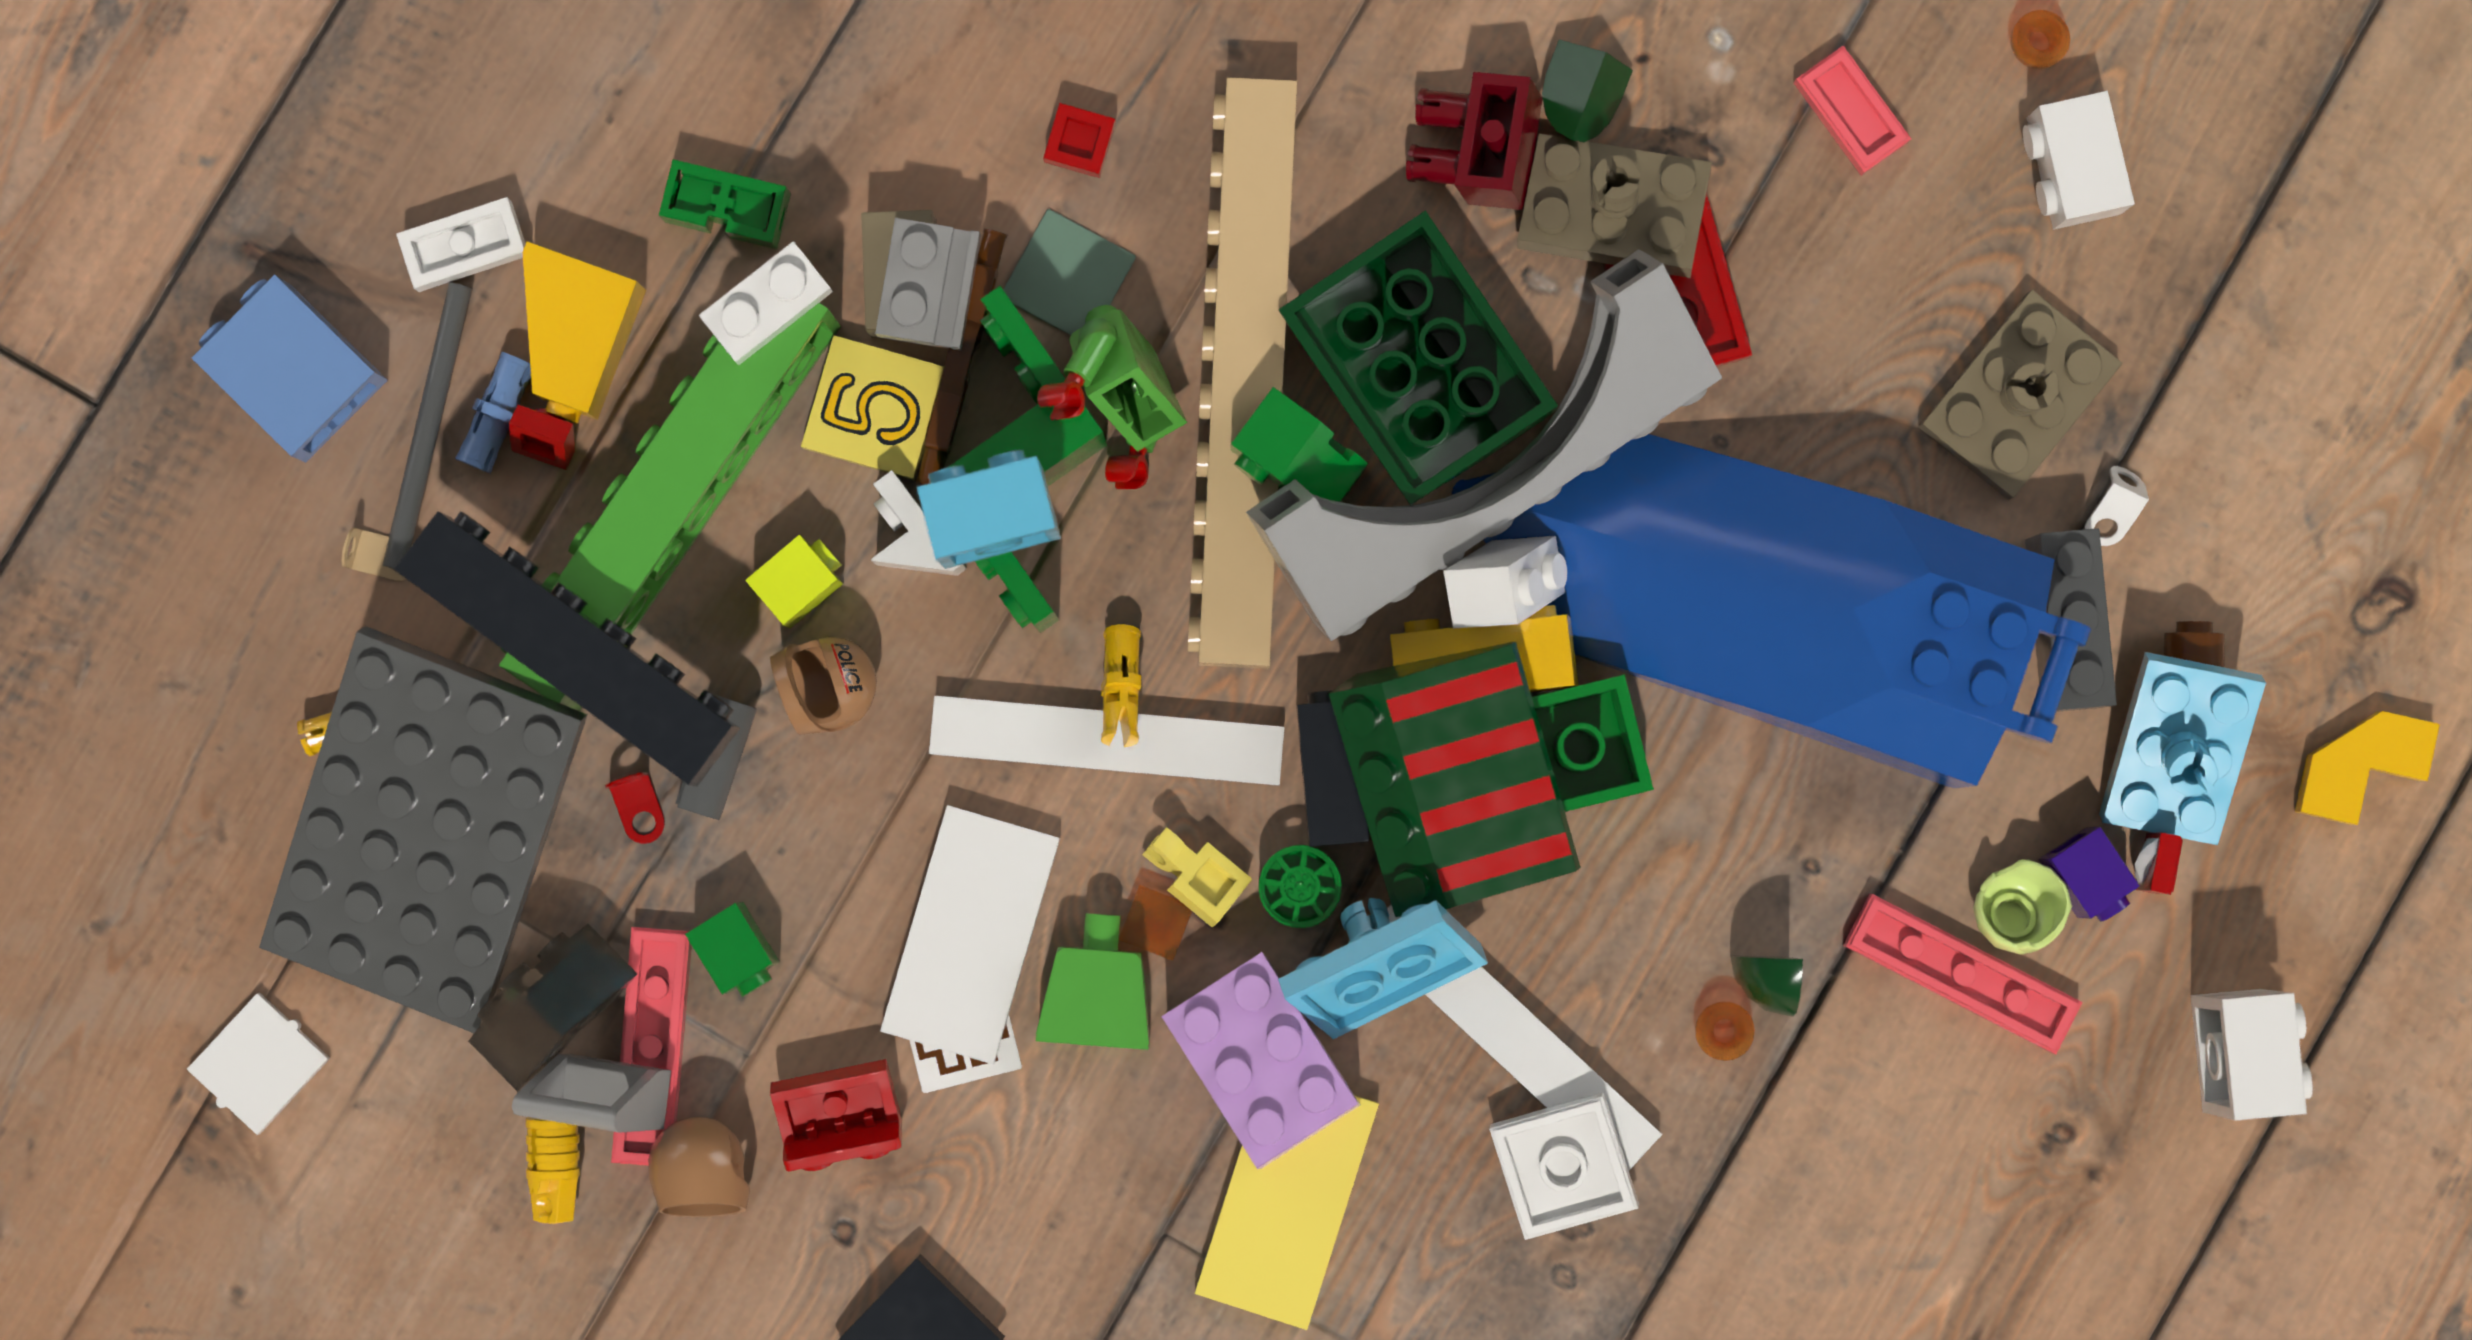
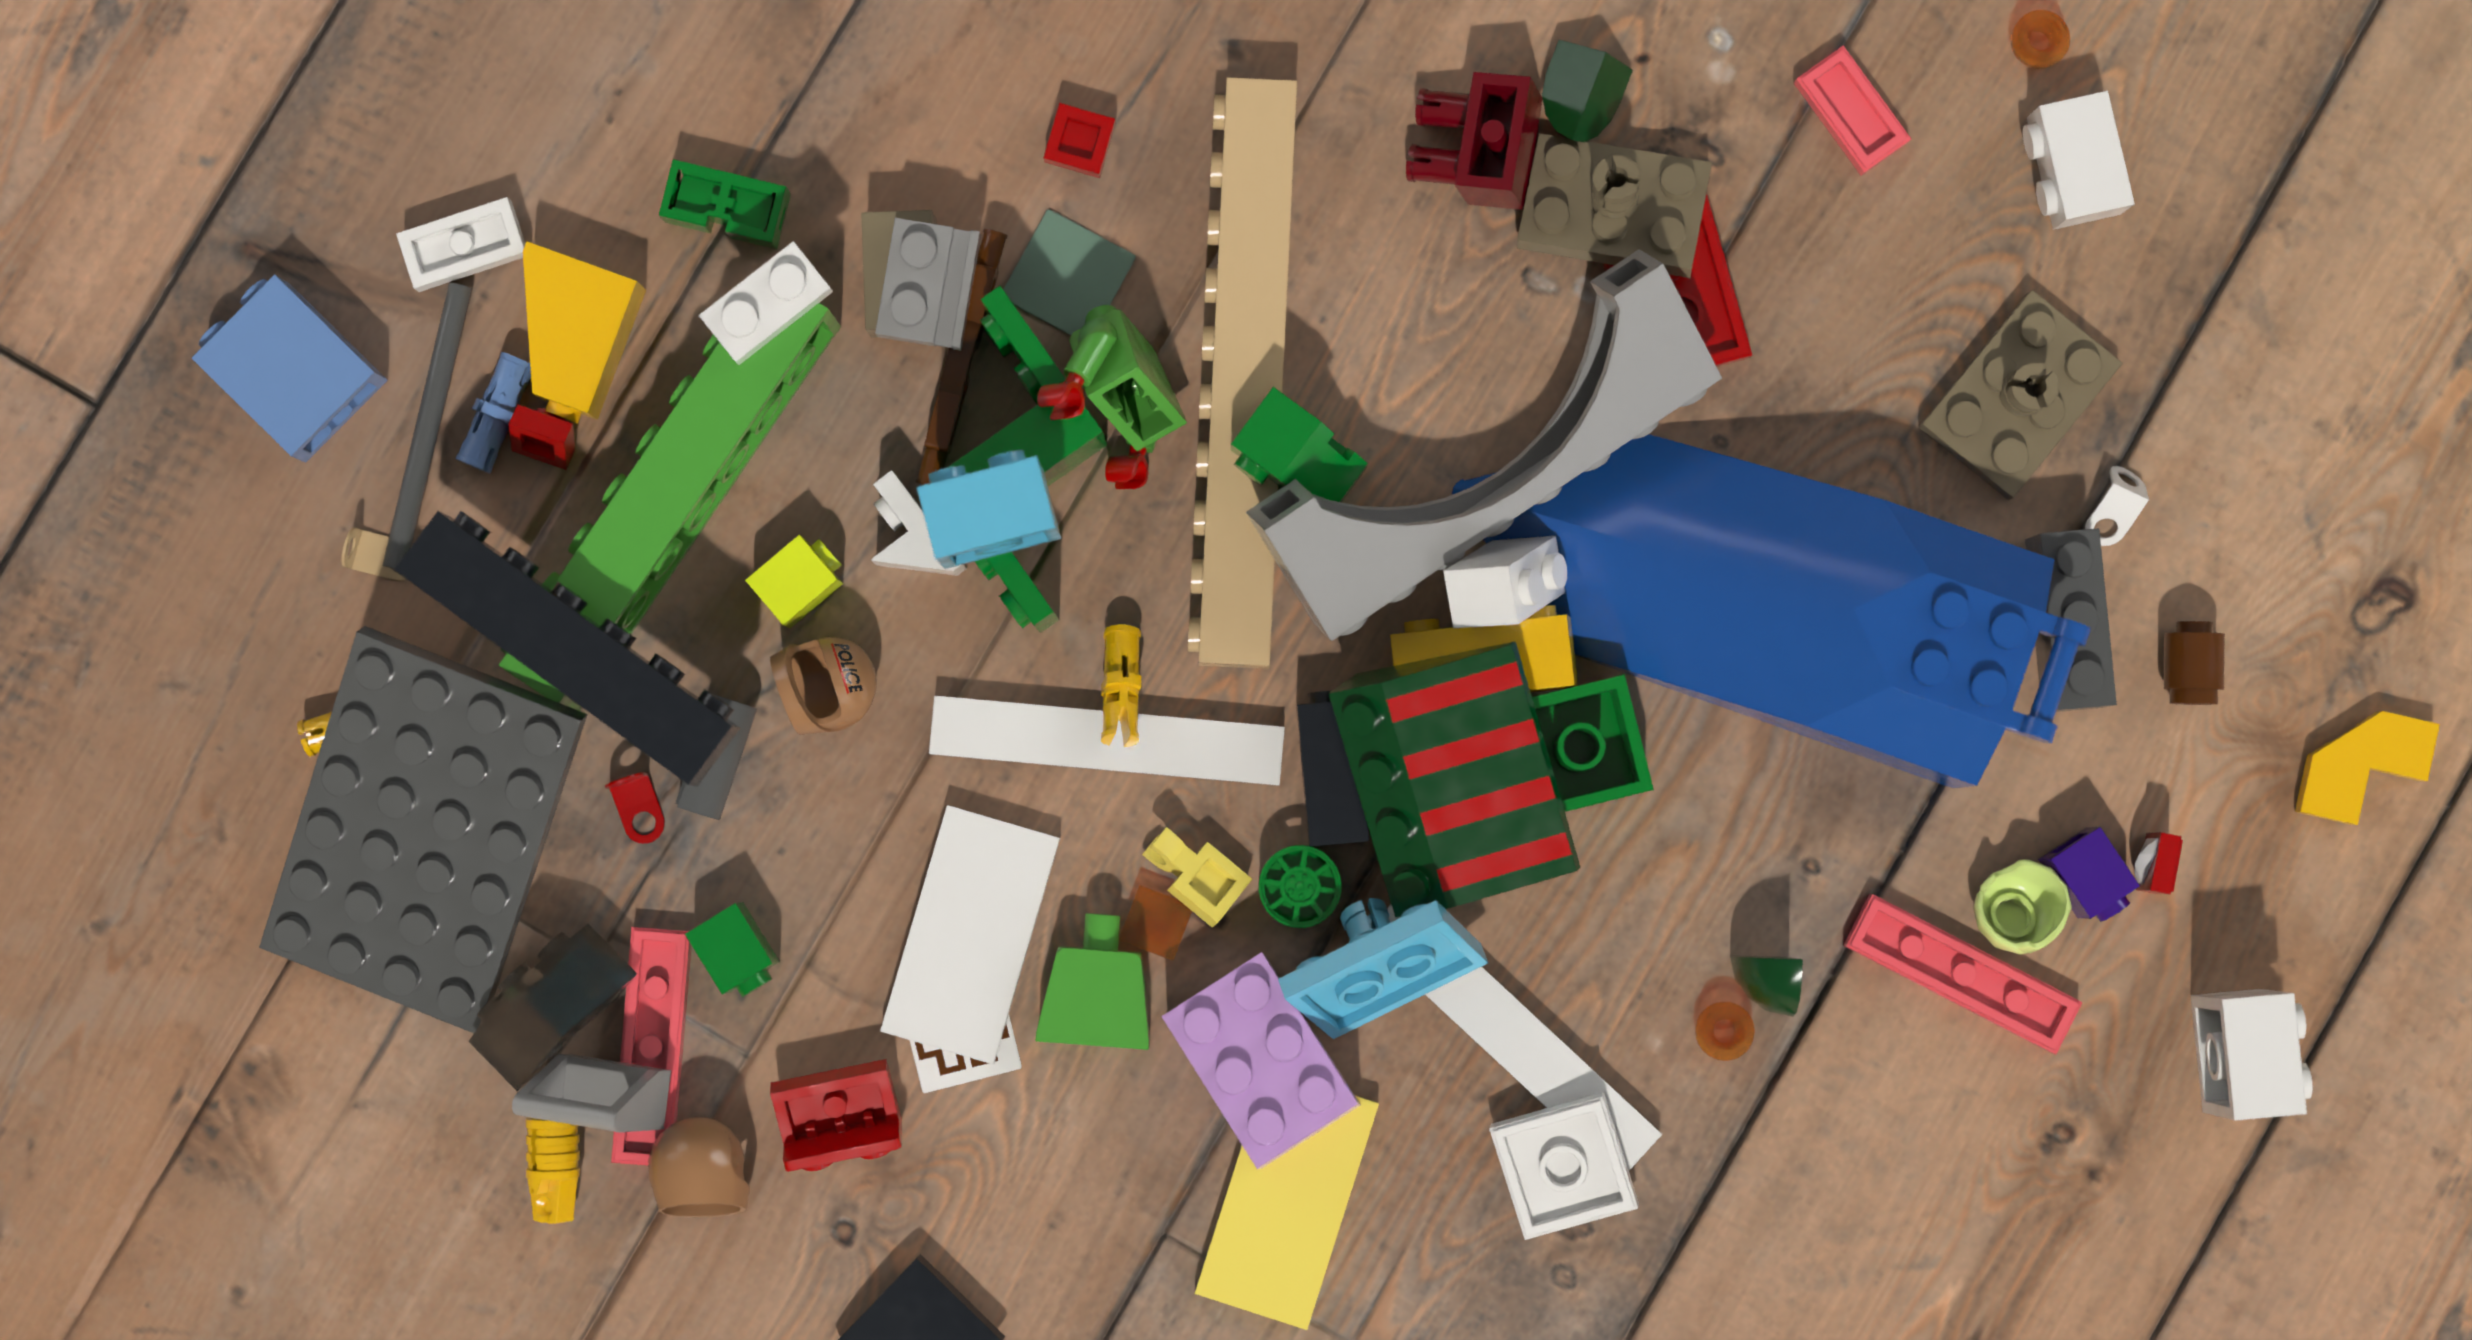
(258, 1063): white piece -> none
(873, 407): light yellow tile -> none
(1418, 358): dark green slope -> none
(2181, 748): medium azure plate -> none

